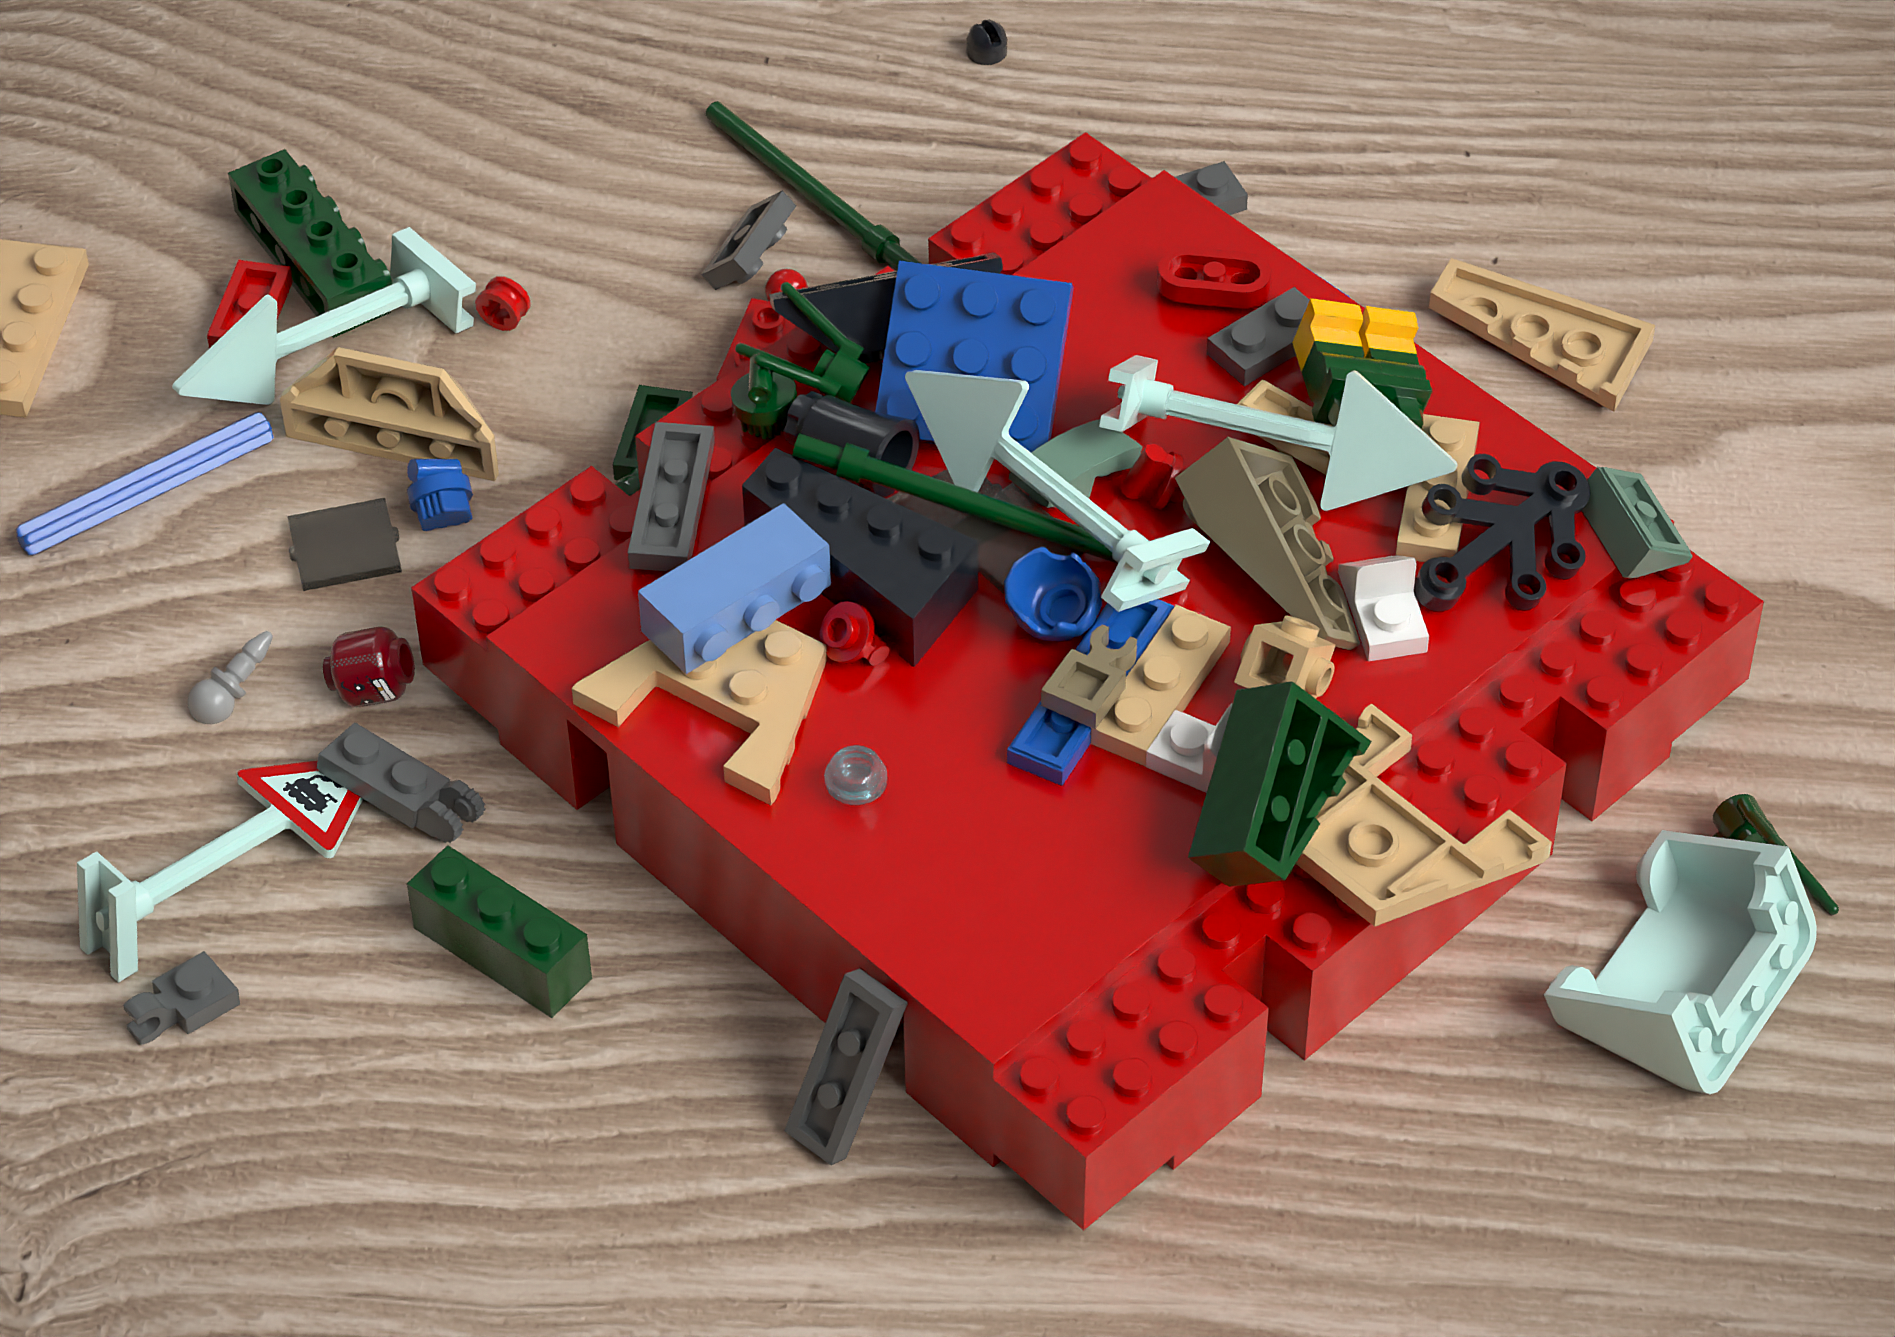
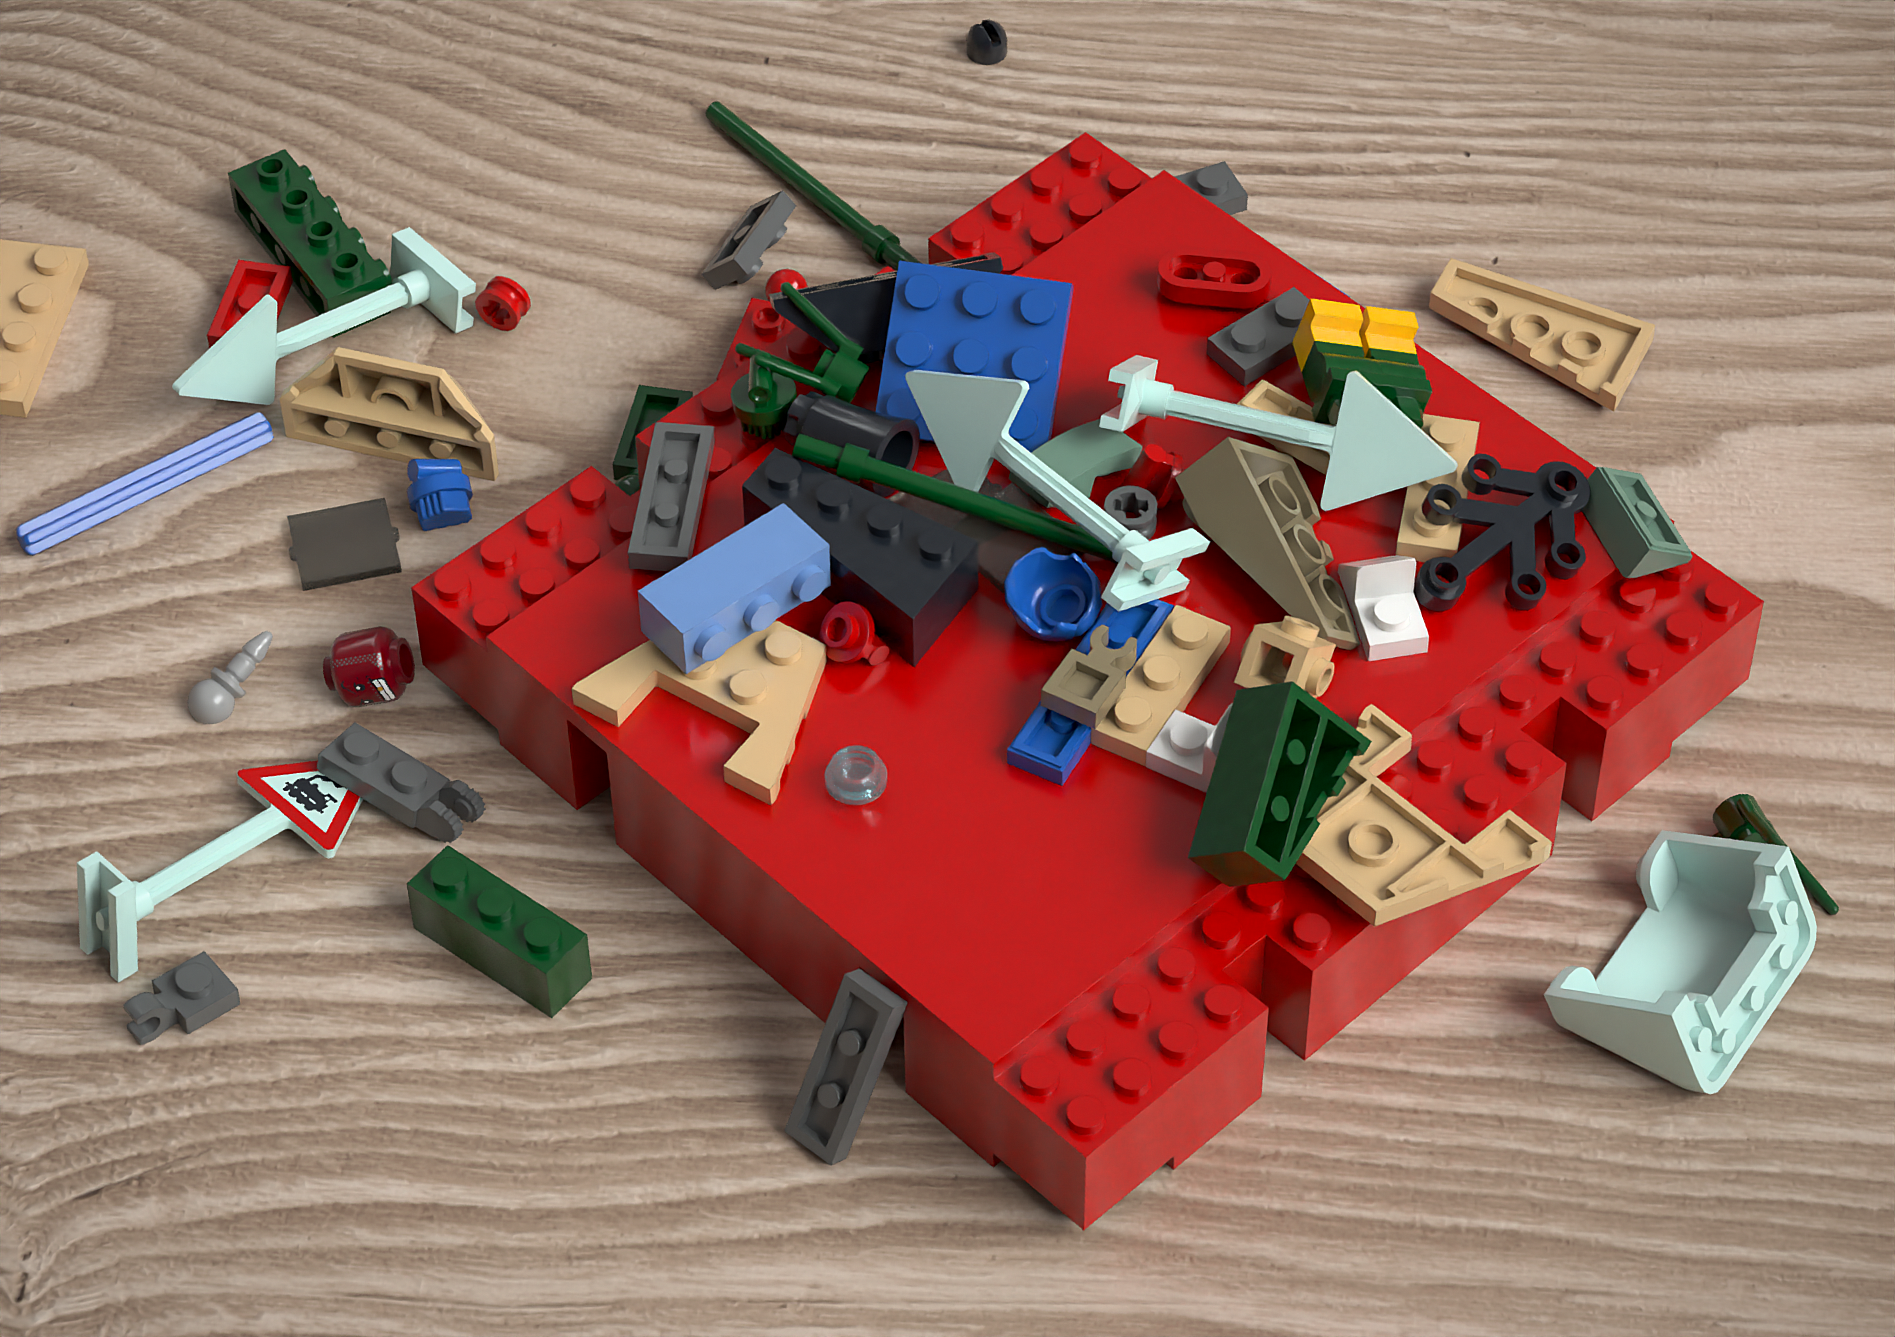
(1133, 500): none -> dark grey bush

